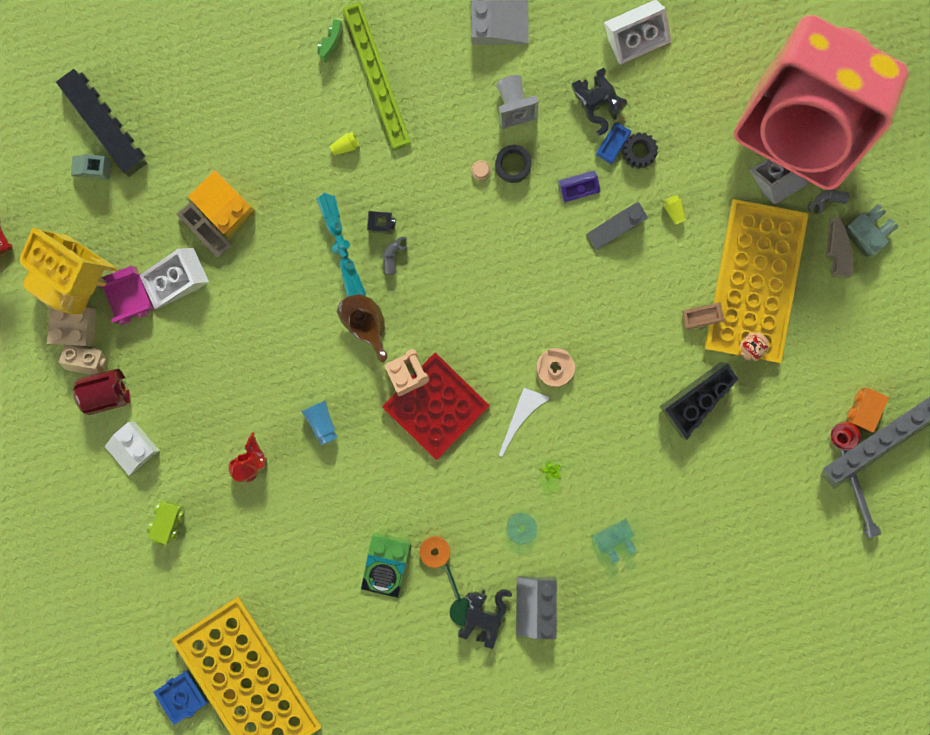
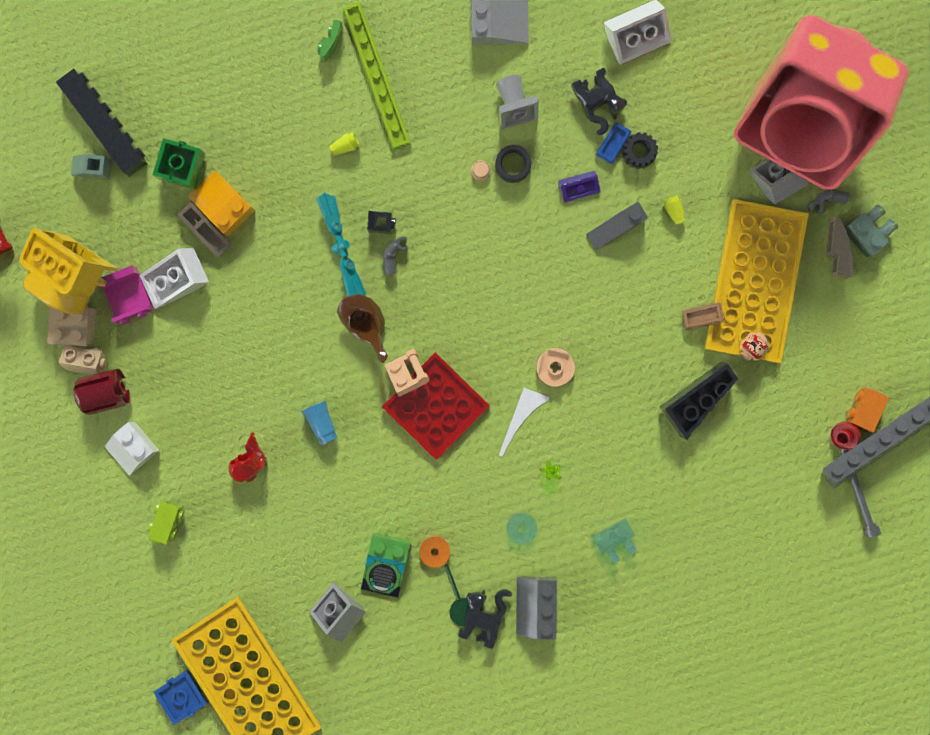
(179, 163): none -> green brick
(337, 612): none -> light grey slope

